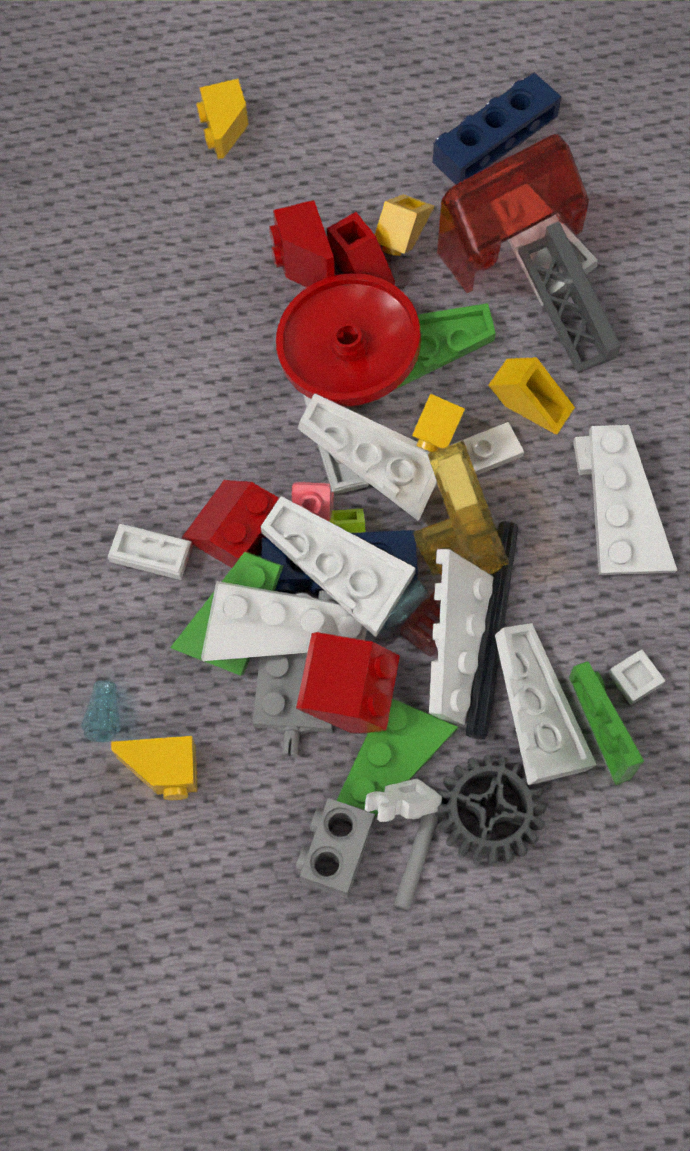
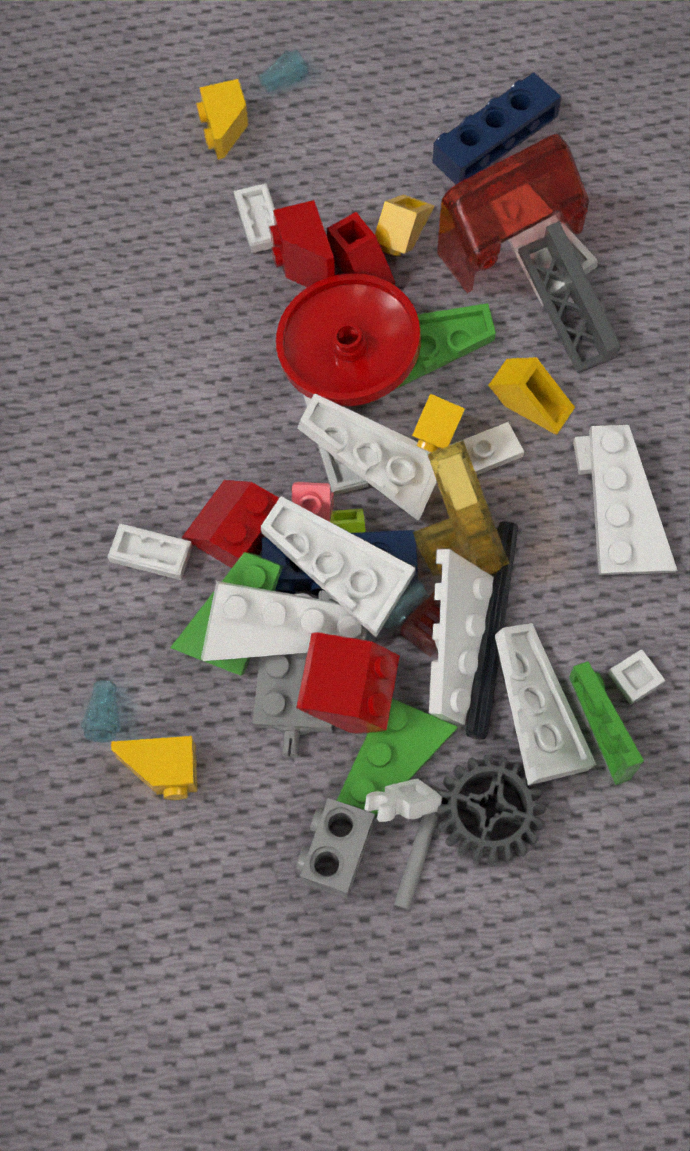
(256, 215): none -> white plate
(284, 71): none -> clear light blue cone

